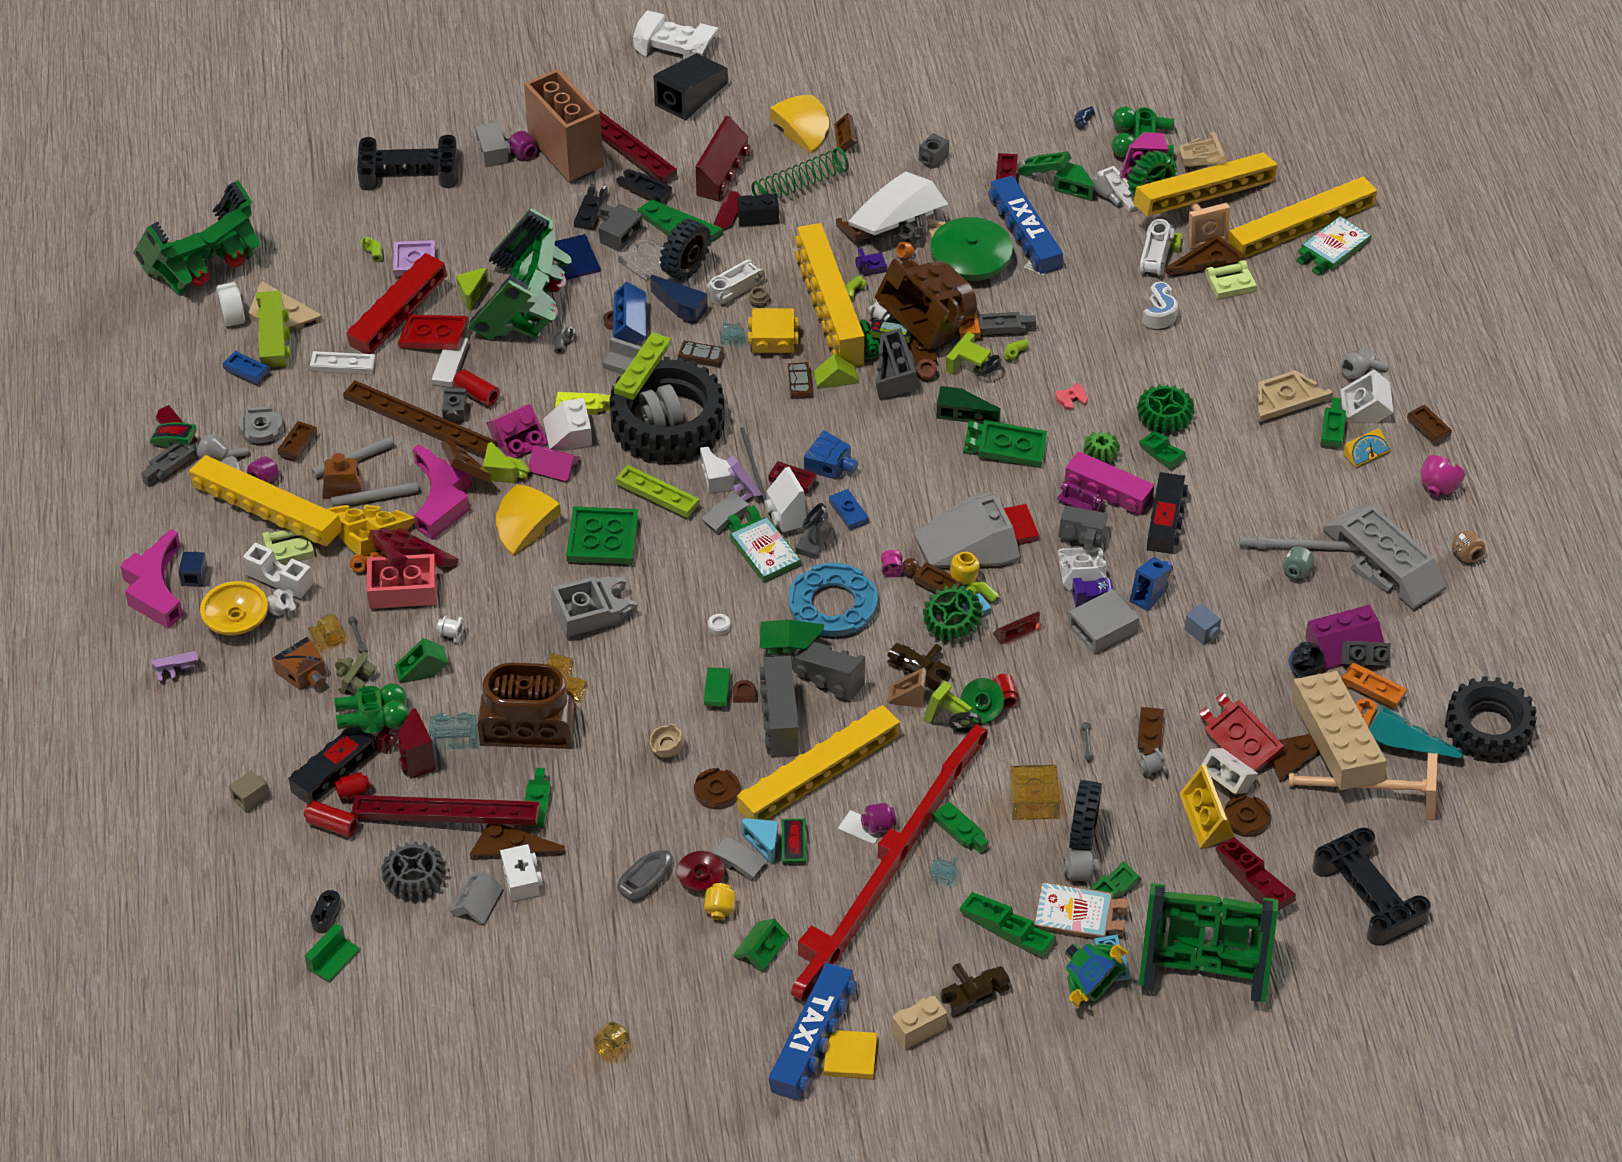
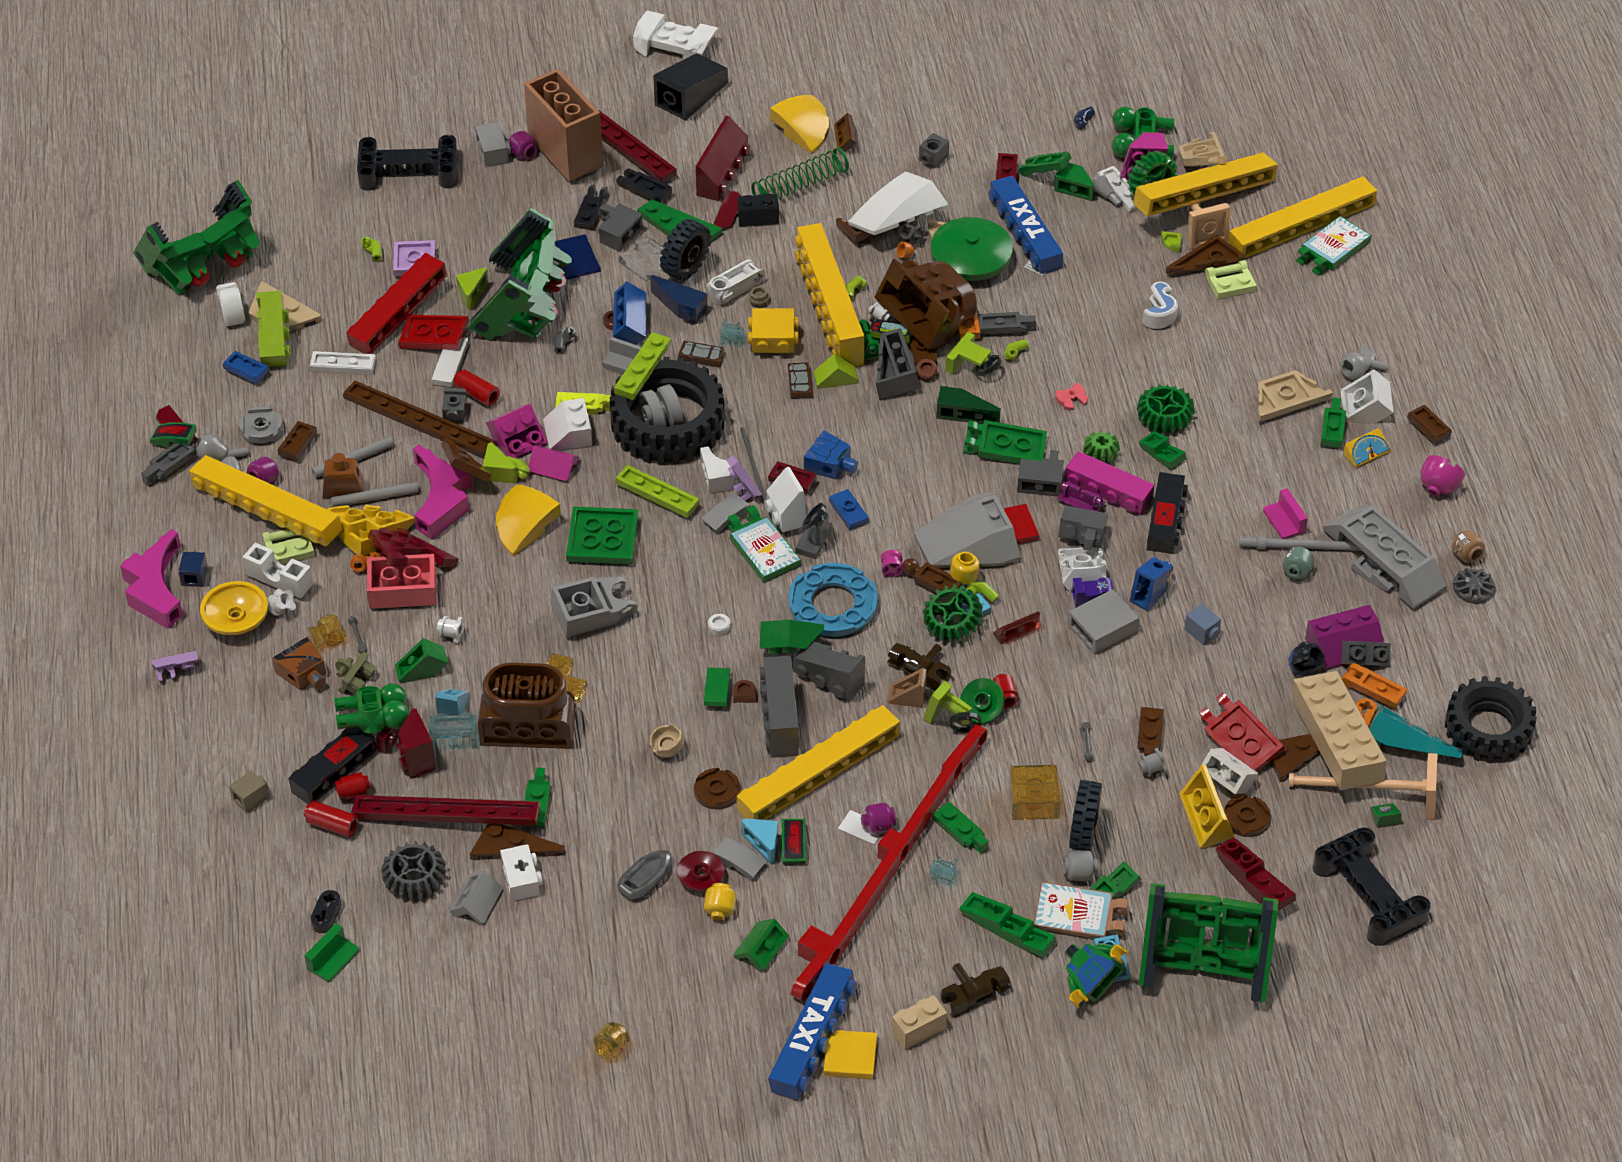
(451, 701): none -> medium azure slope
(871, 263): dark purple bracket -> none
(1041, 476): none -> dark grey hinge
(1156, 247): white piece -> none
(1286, 516): none -> dark pink panel
(1386, 814): none -> green slope
(1474, 585): none -> dark grey wheel

